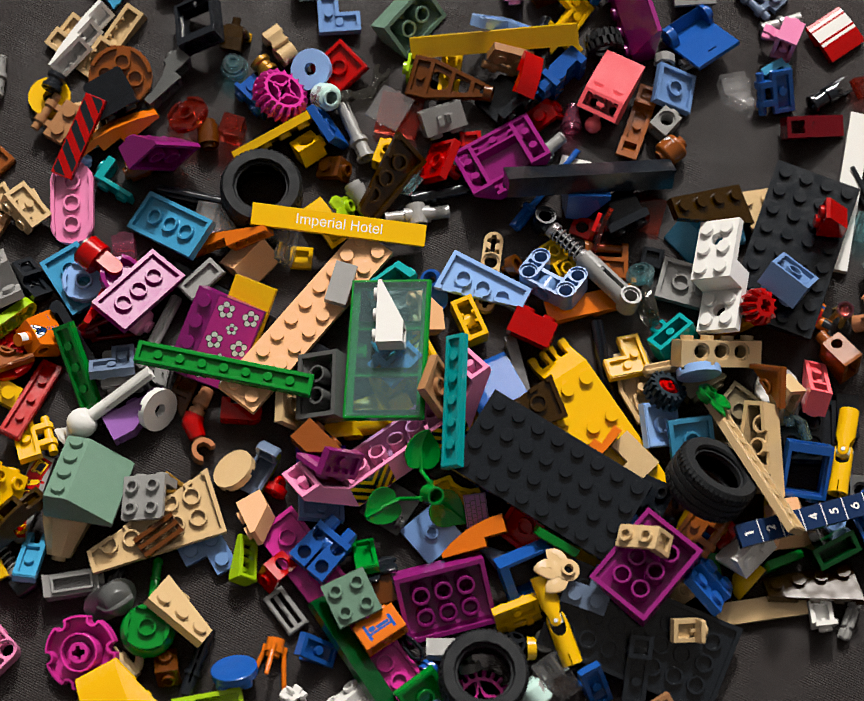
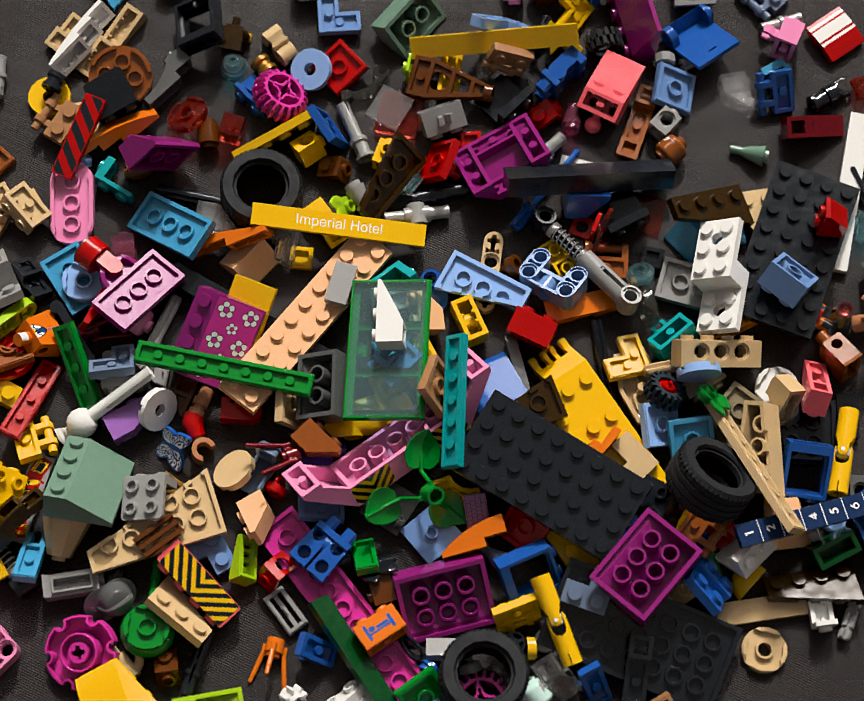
(173, 447): none -> blue animal
(198, 583): none -> brick
(206, 274): light grey tile -> none
(234, 672): blue tile -> none
(288, 457): none -> dark red plant
(325, 96): light aqua head -> none
(333, 463): magenta bracket -> none
(351, 598): sand green plate -> none
(529, 75): red slope -> none
(554, 571): tan plate -> none
(556, 541): green tile -> none
(645, 537): tan bracket -> none
(688, 630): tan bracket -> none
(756, 154): none -> sand green cone
(758, 306): red gear -> none
(761, 663): none -> tan tile
(773, 381): dark orange tile -> none
(783, 561): green tile -> none
(799, 423): clear light blue arm -> none

